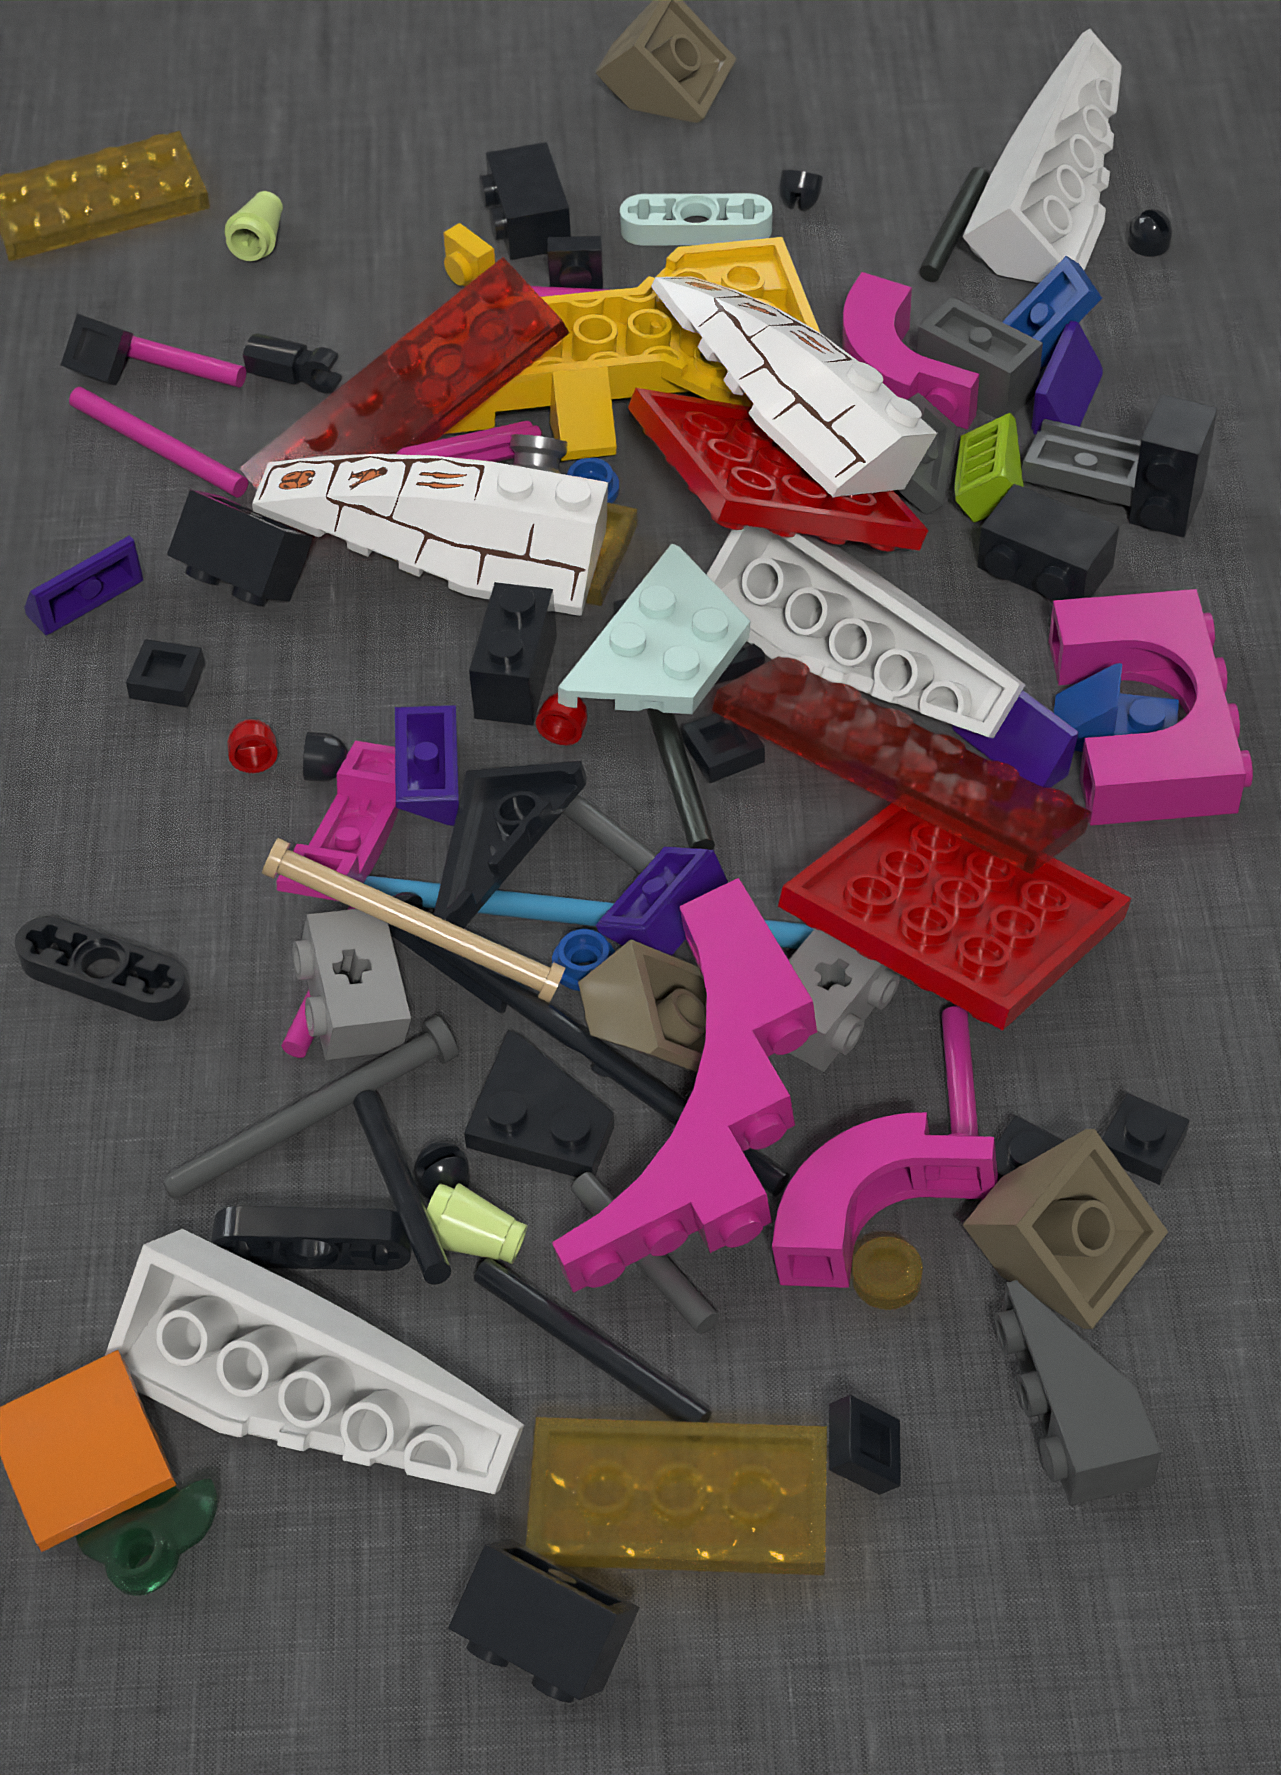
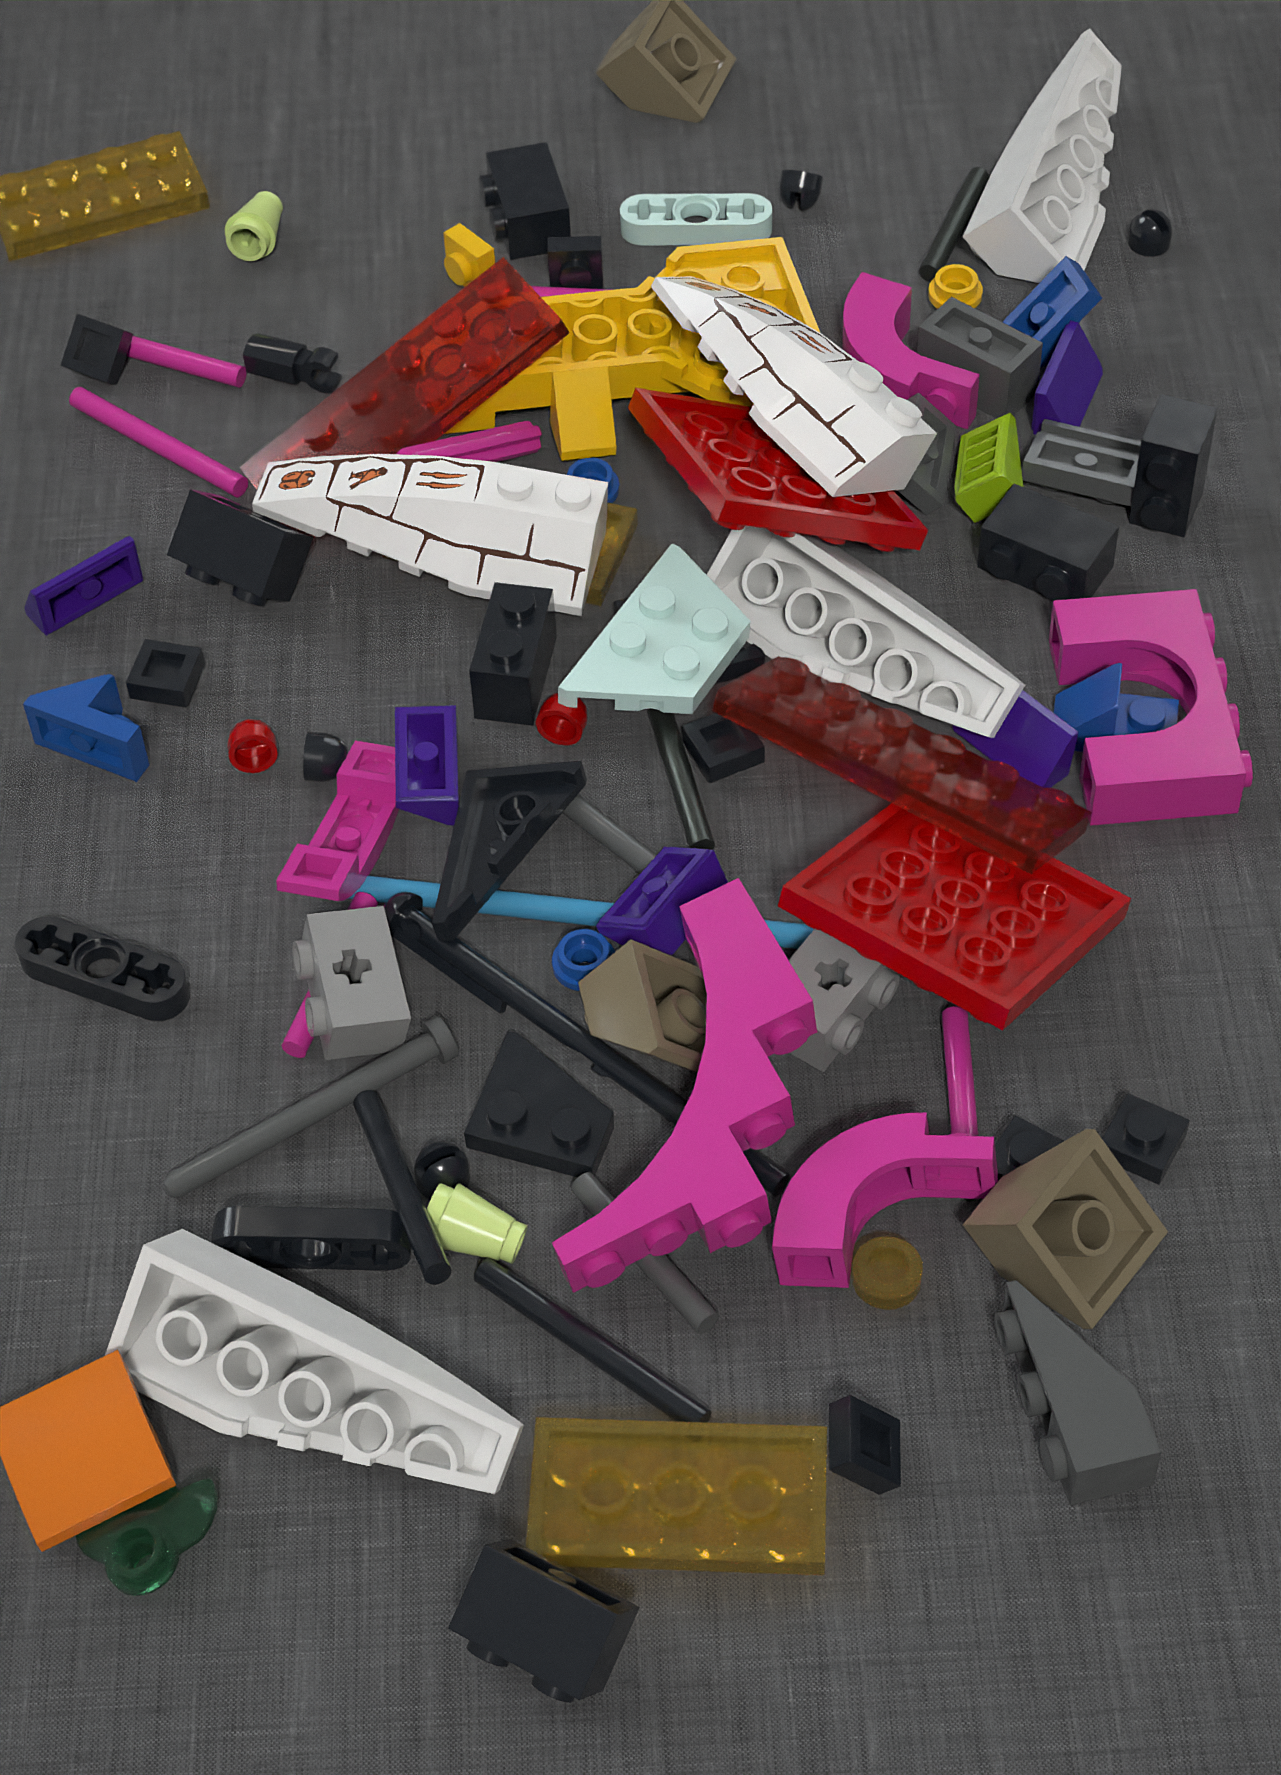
(89, 726): none -> blue slope
(413, 920): tan bar -> none
(538, 452): flat silver wheel -> none
(956, 282): none -> yellow plate

